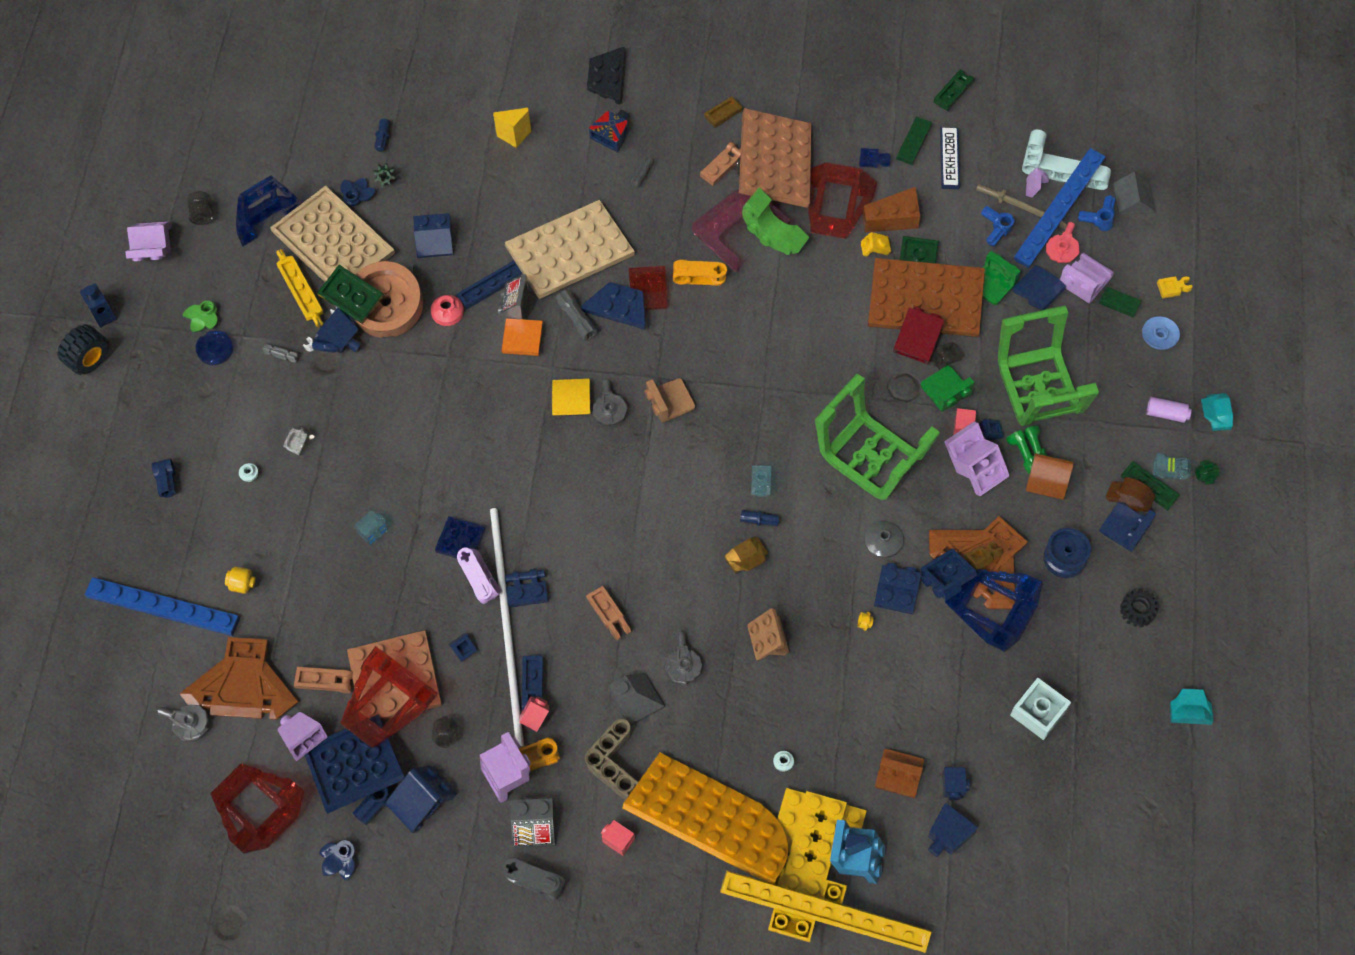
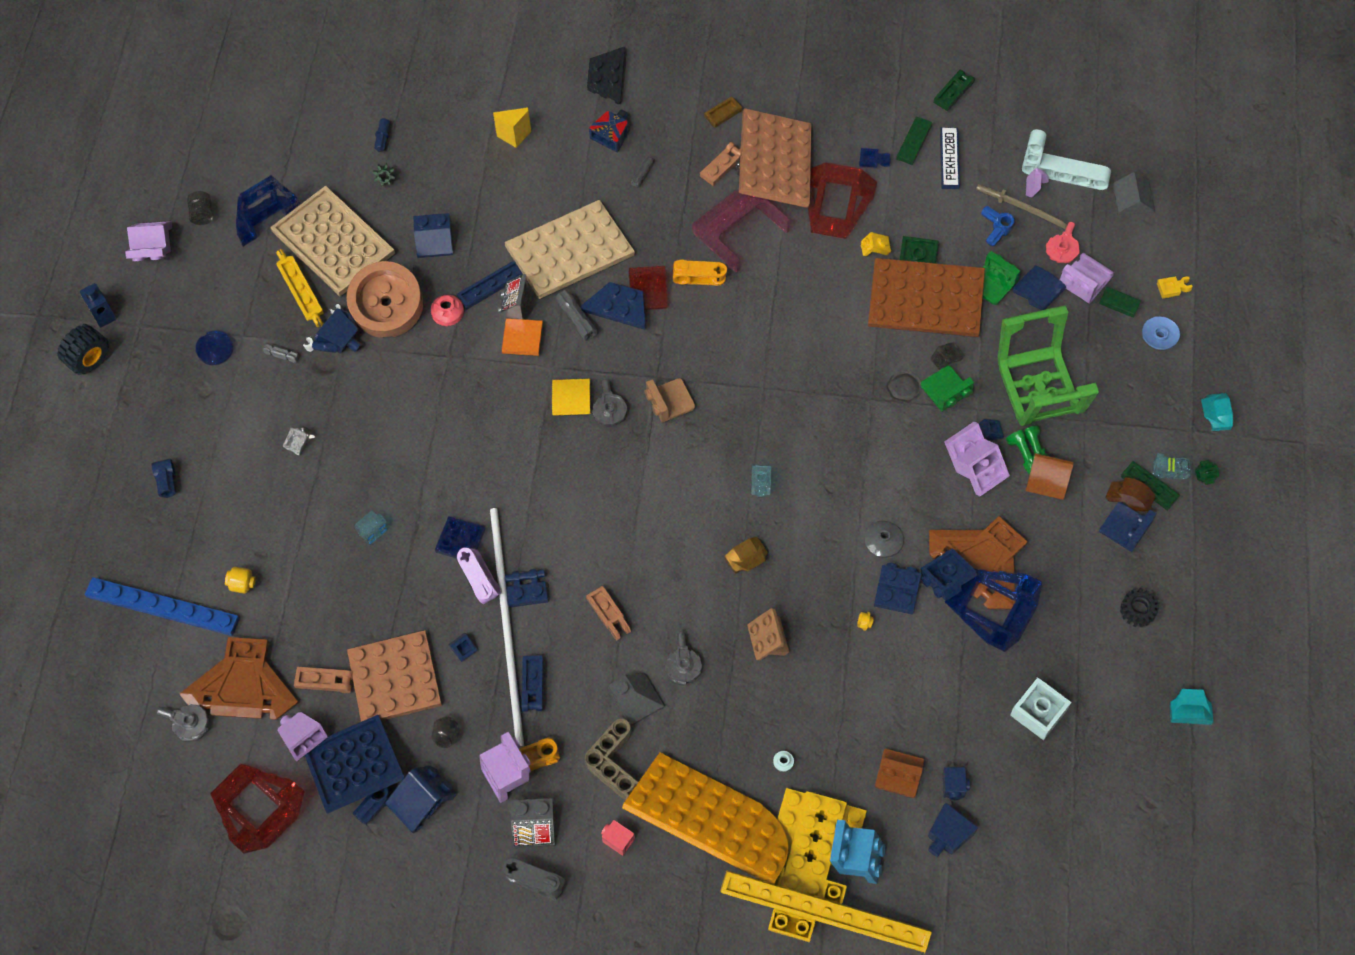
(200, 317): bright green plate -> none
(250, 476): light aqua plate -> none
(336, 861): dark blue plate -> none
(350, 294): dark green tile -> none
(358, 191): dark blue plate -> none
(402, 679): clear red windscreen -> none
(534, 713): coral brick -> none
(759, 518): dark blue axle -> none
(769, 228): bright green brick -> none
(829, 451): bright green windscreen -> none
(857, 843): dark blue slope -> none
(893, 212): dark orange wedge -> none
(918, 335): dark red brick -> none
(963, 418): coral brick -> none
(981, 557): pearl gold plate -> none
(1059, 208): blue plate -> none
(1067, 552): dark blue wheel -> none
(1104, 213): blue axle -> none
(1168, 409): lavender brick -> none

